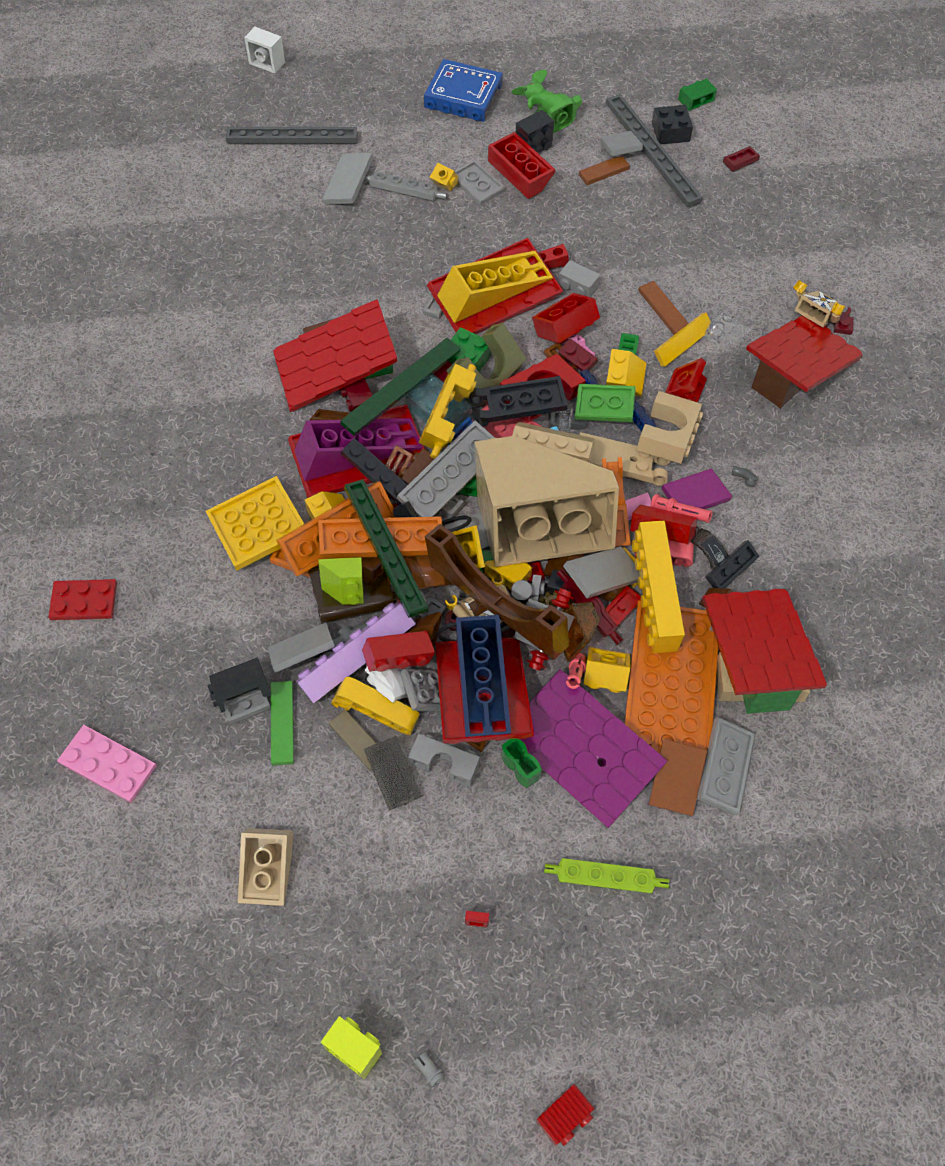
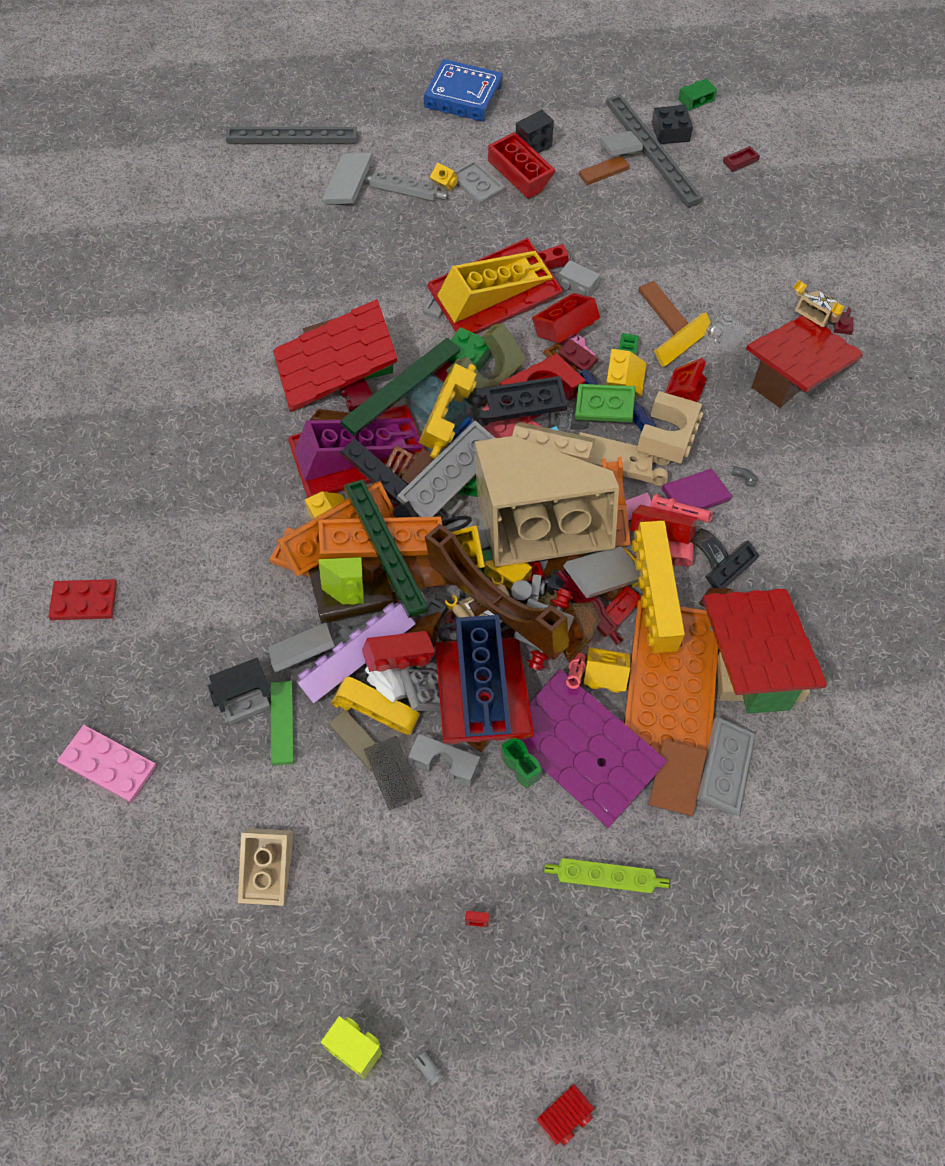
(254, 522): yellow plate -> none
(264, 50): white brick -> none
(557, 106): bright green animal -> none

